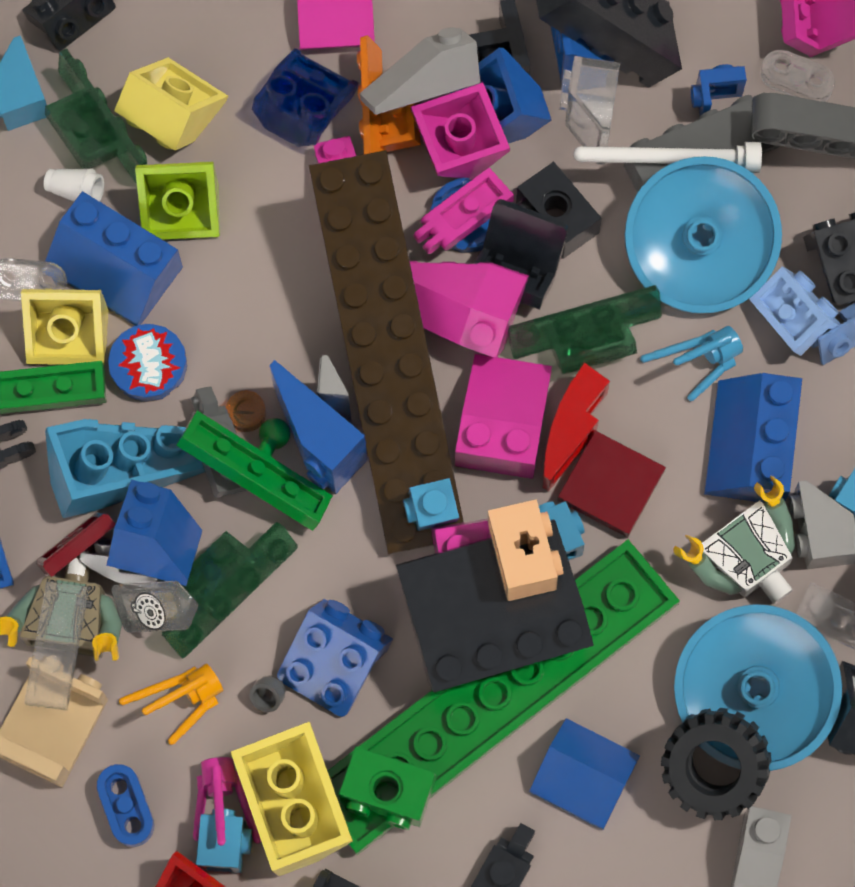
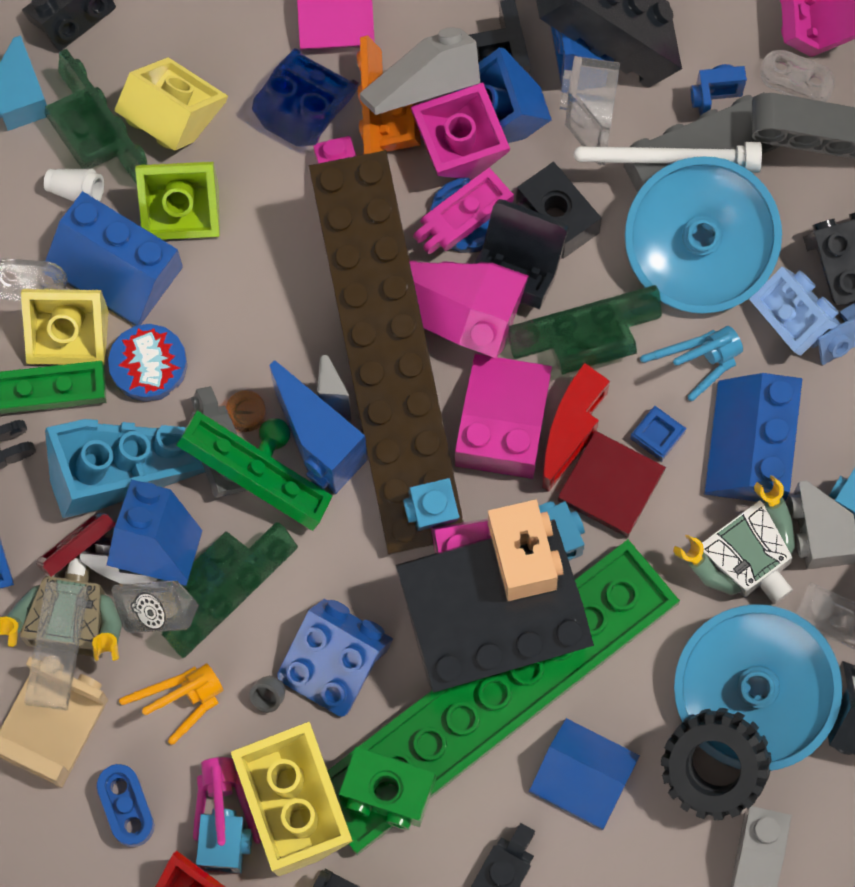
(658, 433): none -> blue tile

